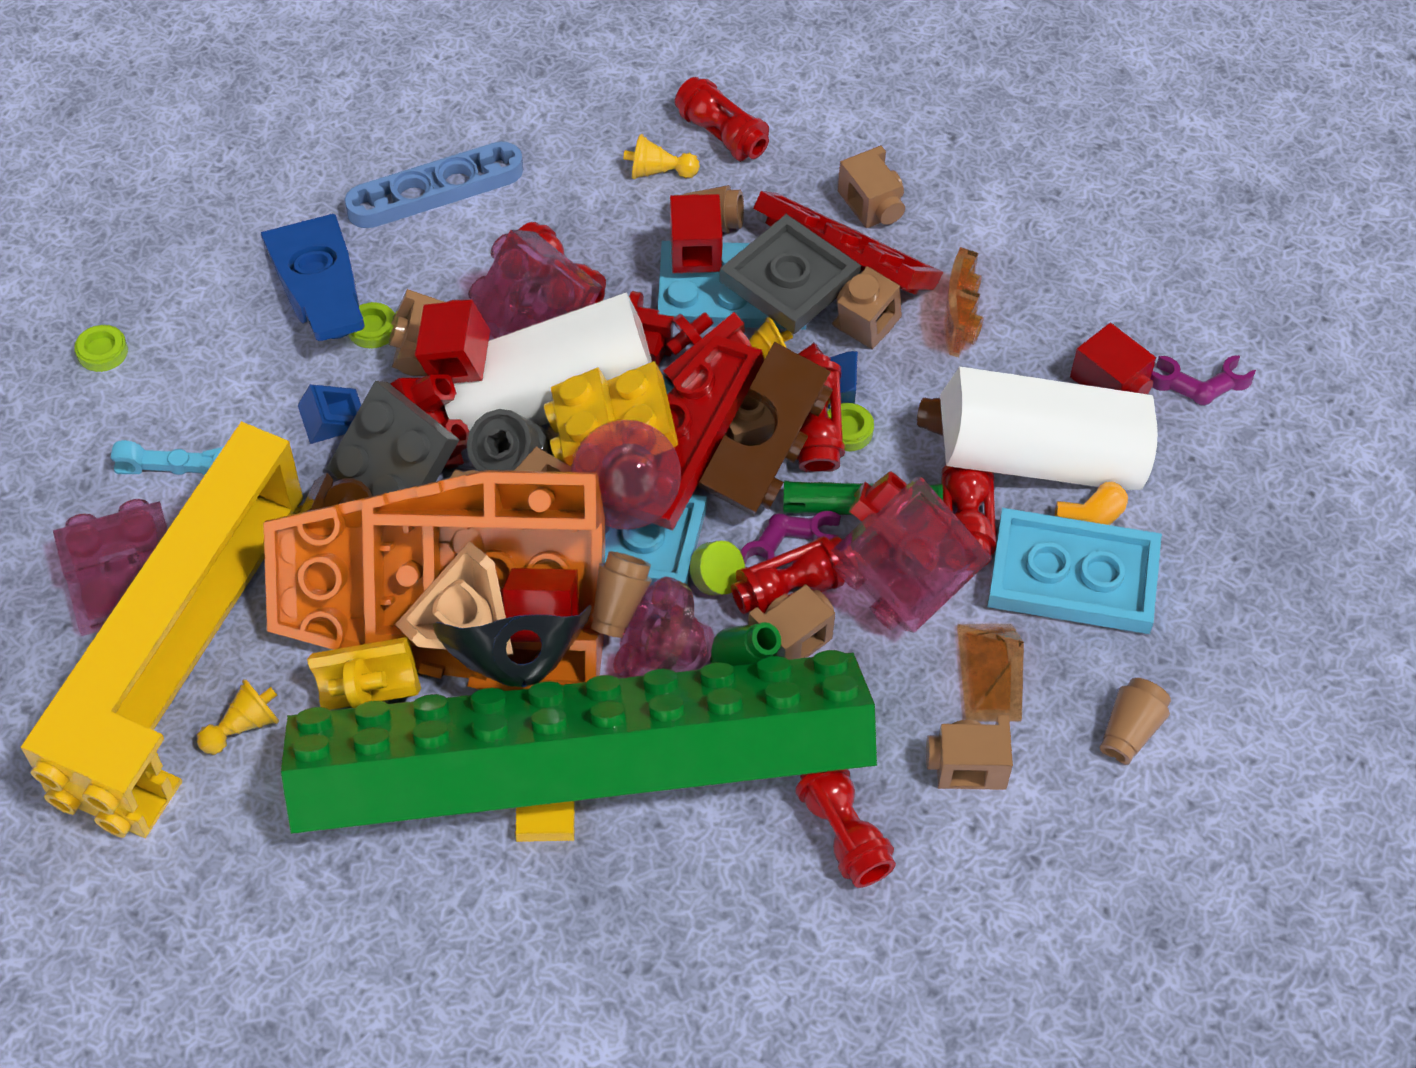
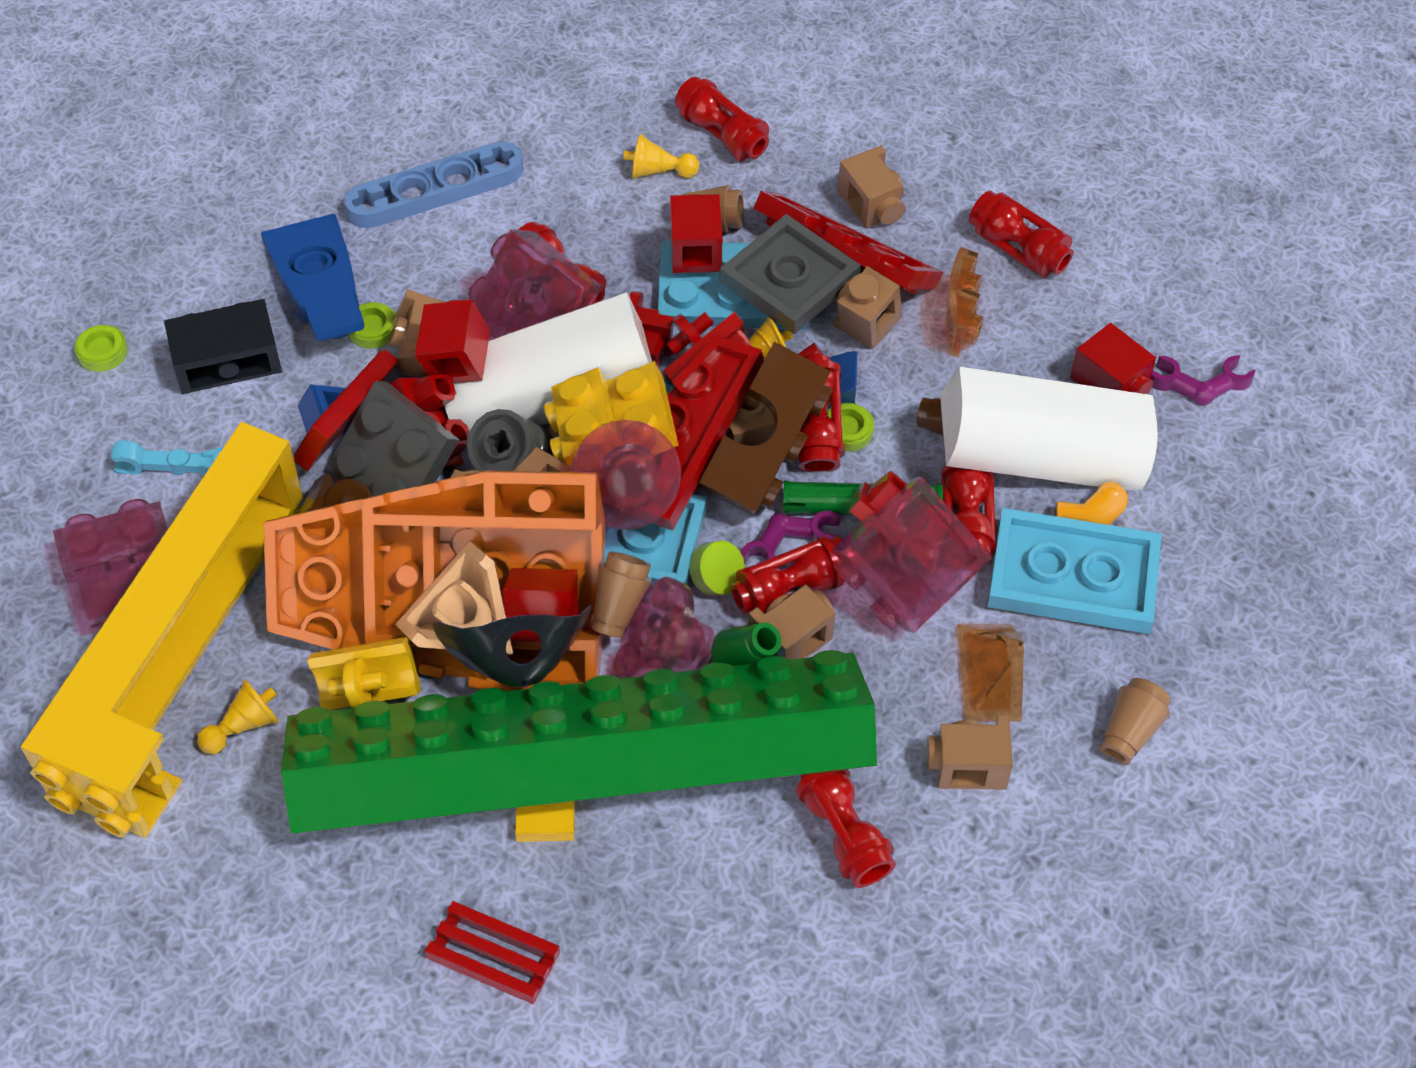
(222, 346): none -> black brick
(342, 410): none -> red tile
(448, 931): none -> red tile
(1002, 220): none -> red piece

